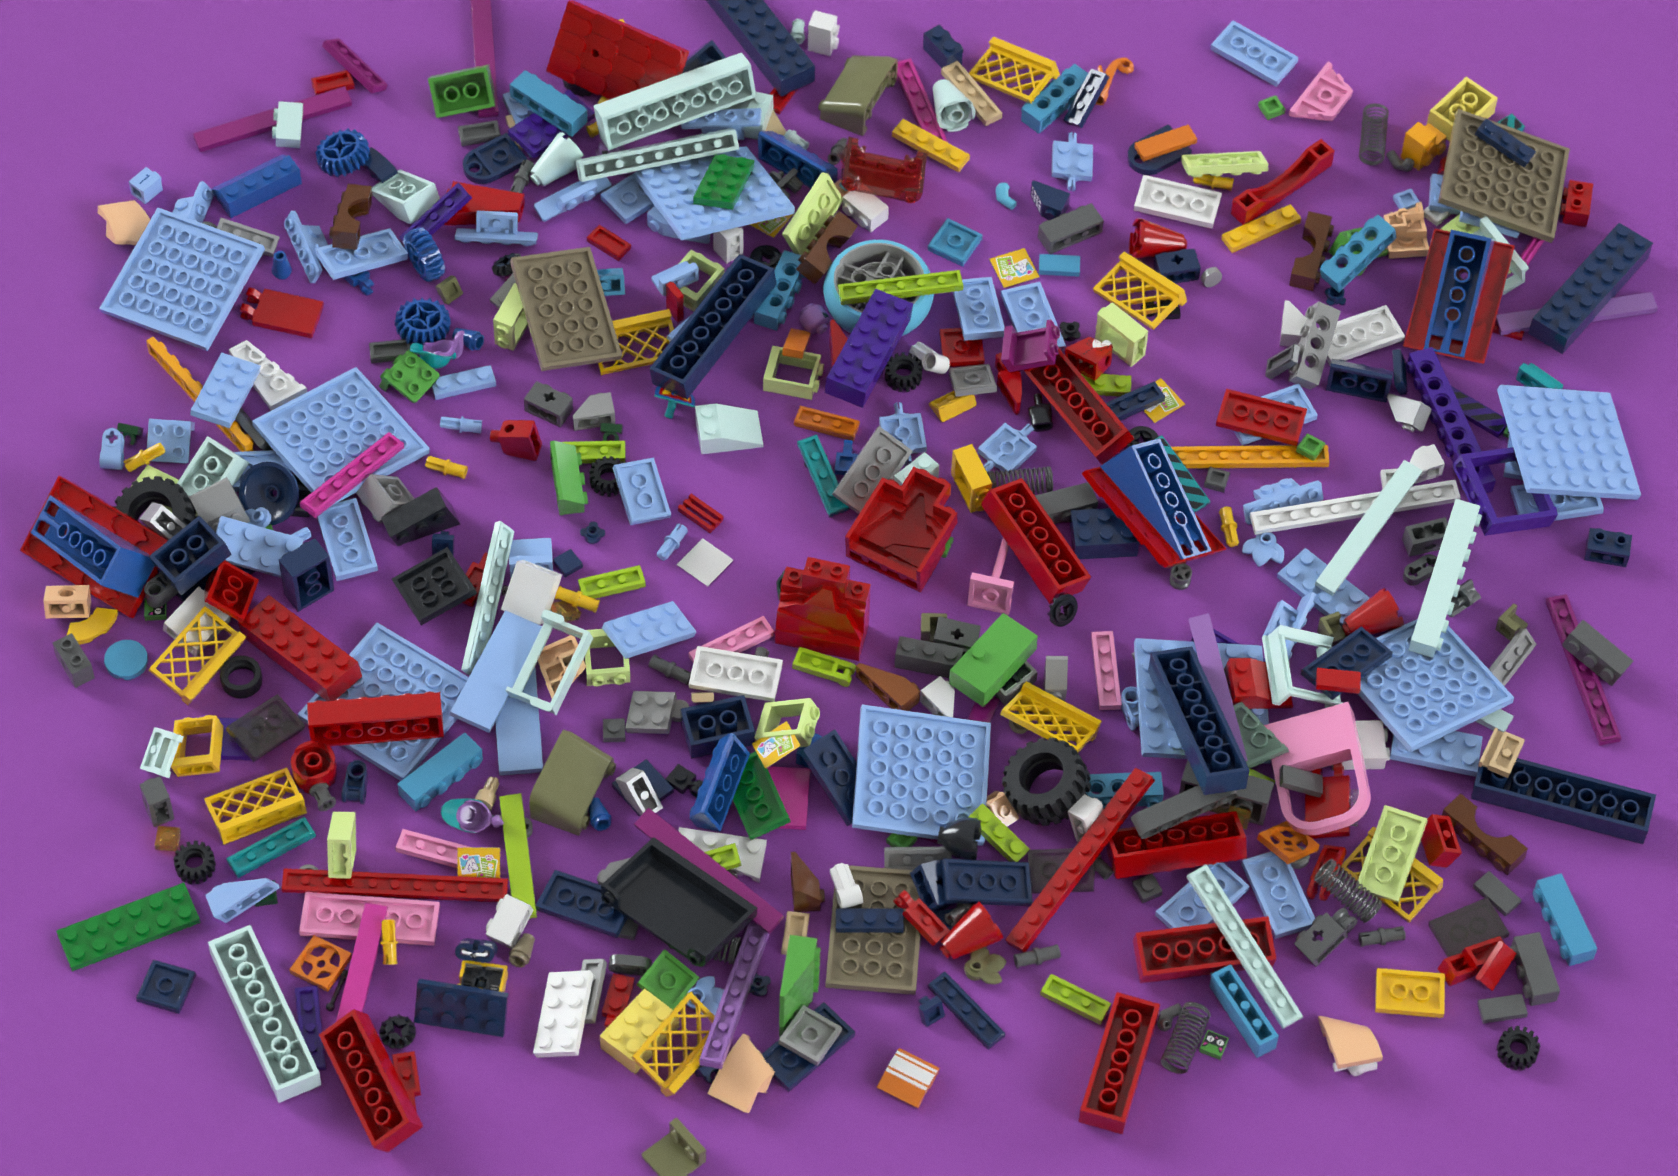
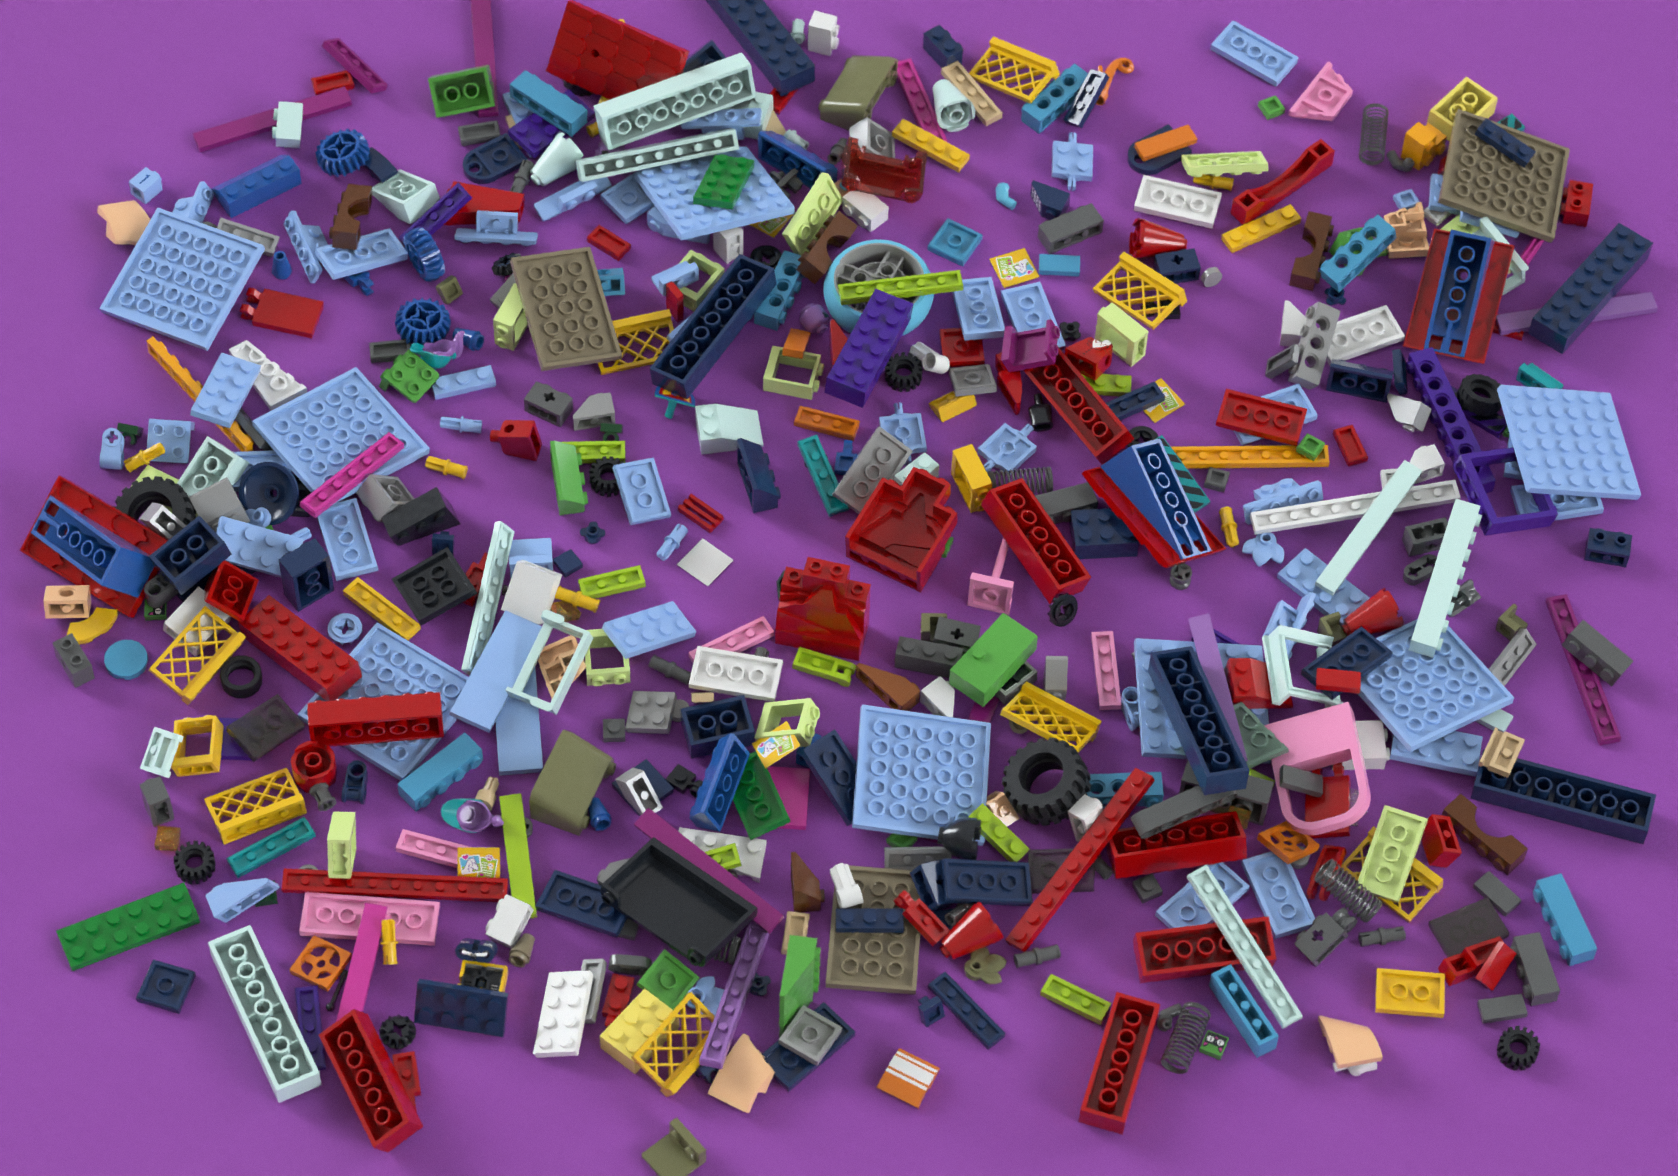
(339, 622): none -> light blue gear
(381, 609): none -> yellow plate
(756, 476): none -> dark blue slope
(874, 137): none -> light grey slope
(1350, 445): none -> red tile
(1475, 403): none -> black tyre

